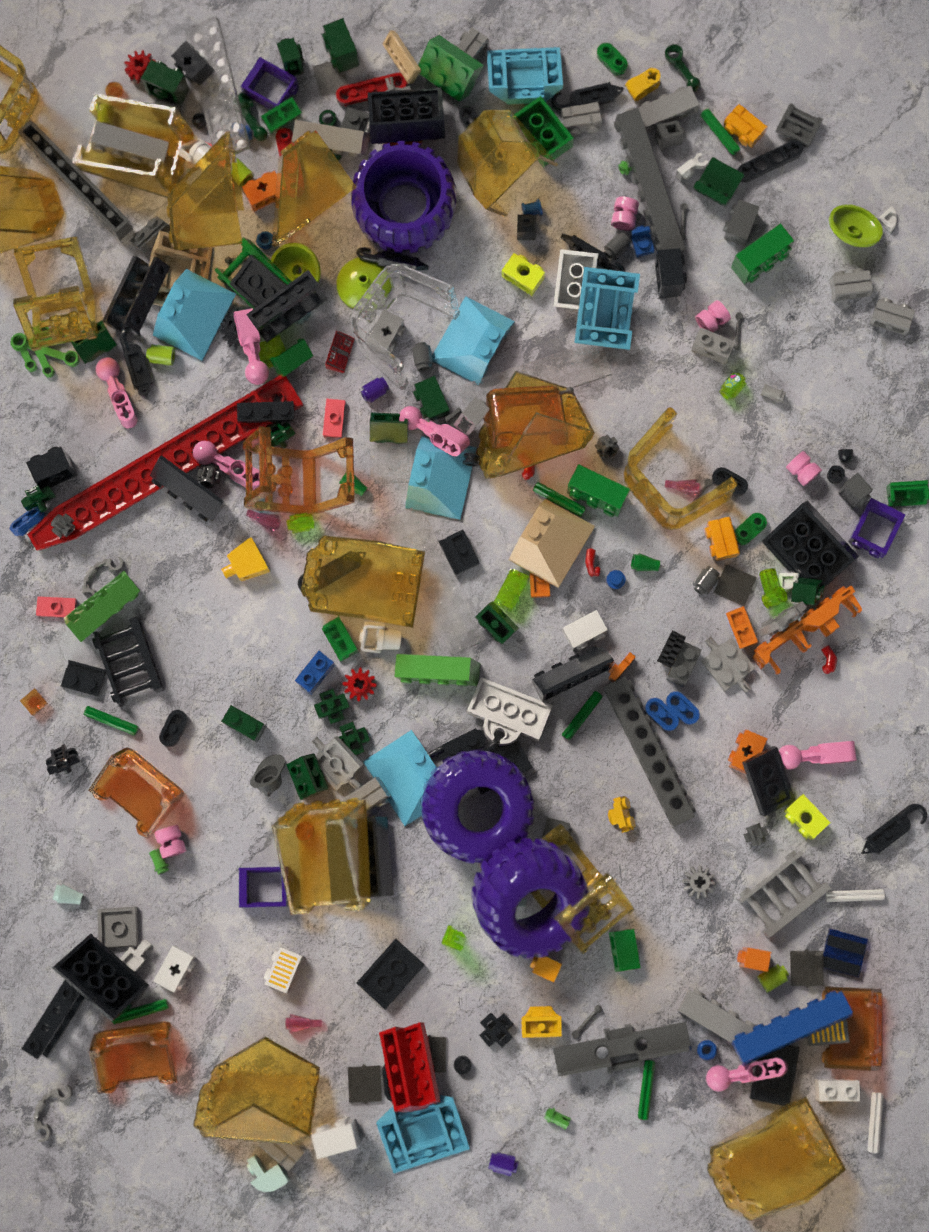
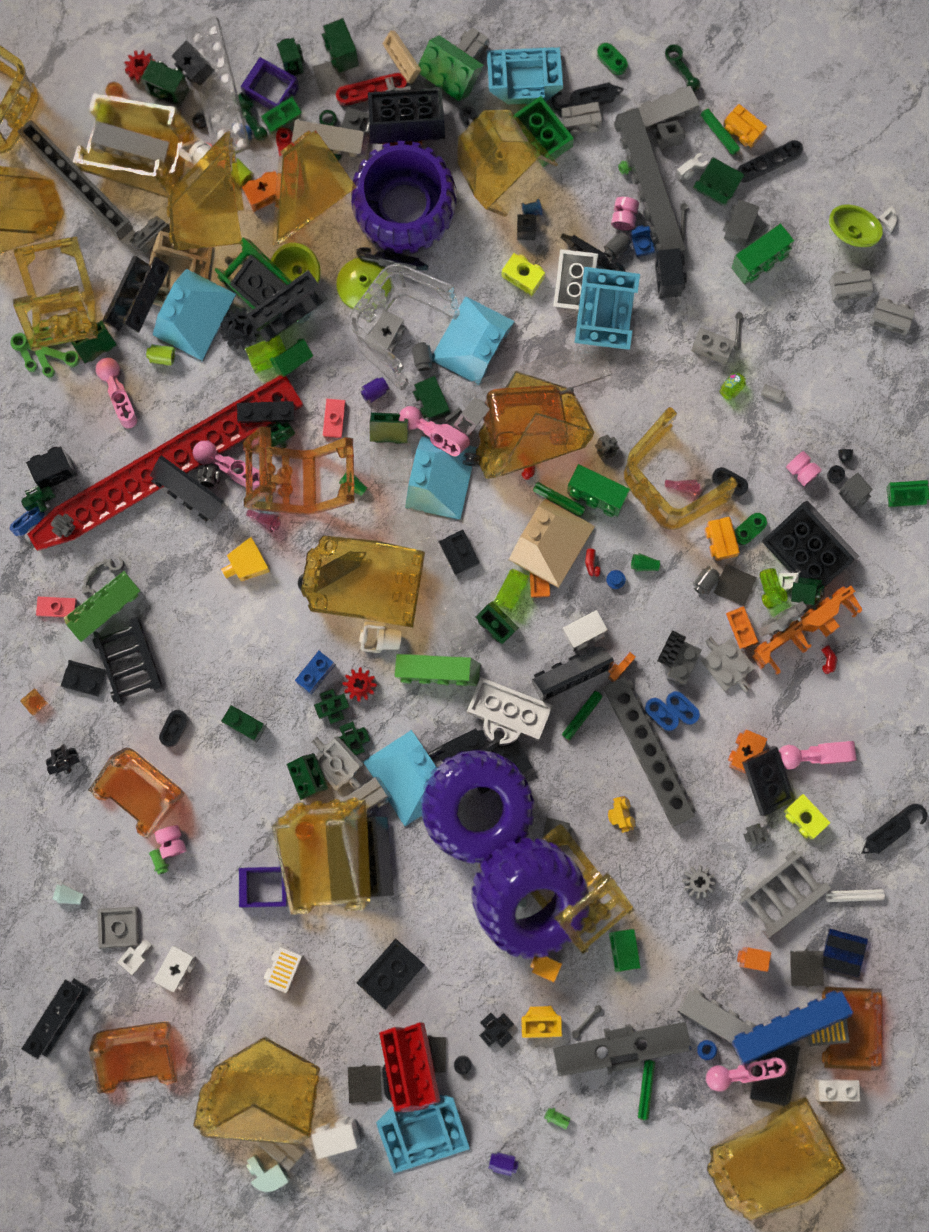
(40, 1106): light grey piece -> none
(101, 977): black slope -> none
(110, 720): green axle -> none
(135, 363): black plate -> none
(141, 1011): green axle -> none
(249, 339): bright pink beam -> none
(264, 235): blue plate -> none
(268, 774): dark grey piece -> none
(297, 1023): clear pink cone -> none
(300, 522): clear neon green brick -> none
(339, 352): slope -> none
(339, 639): green hinge -> none
(450, 936): clear neon green hinge -> none
(642, 84): yellow piece -> none
(714, 316): bright pink wheel -> none
(773, 978): lime brick -> none
(796, 129): dark grey plate -> none
(875, 1122): white axle -> none
(884, 511): dark purple window -> none

